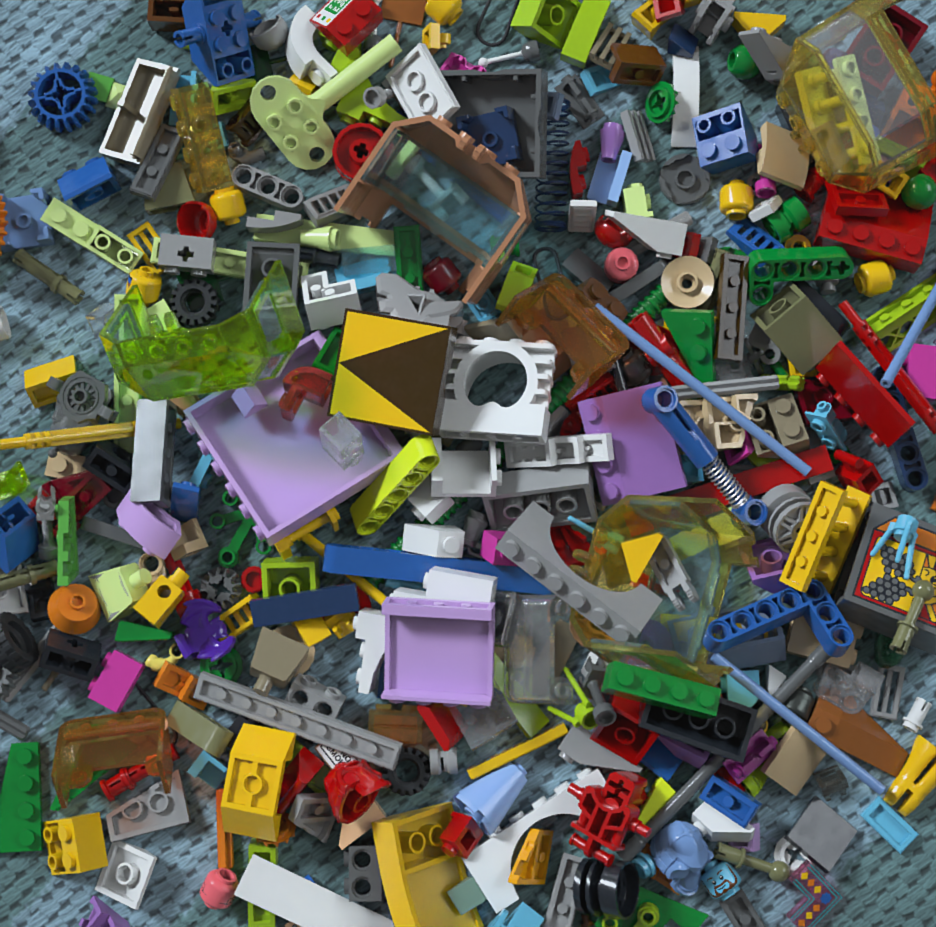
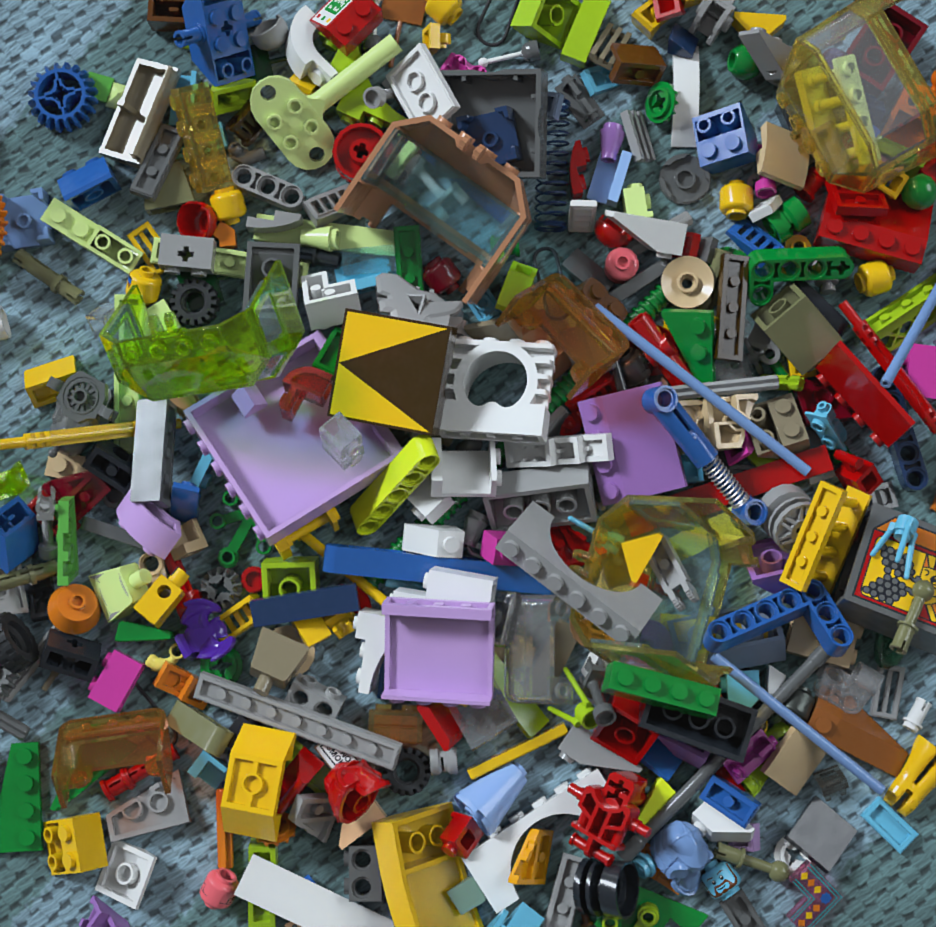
(226, 236): none -> orange piece

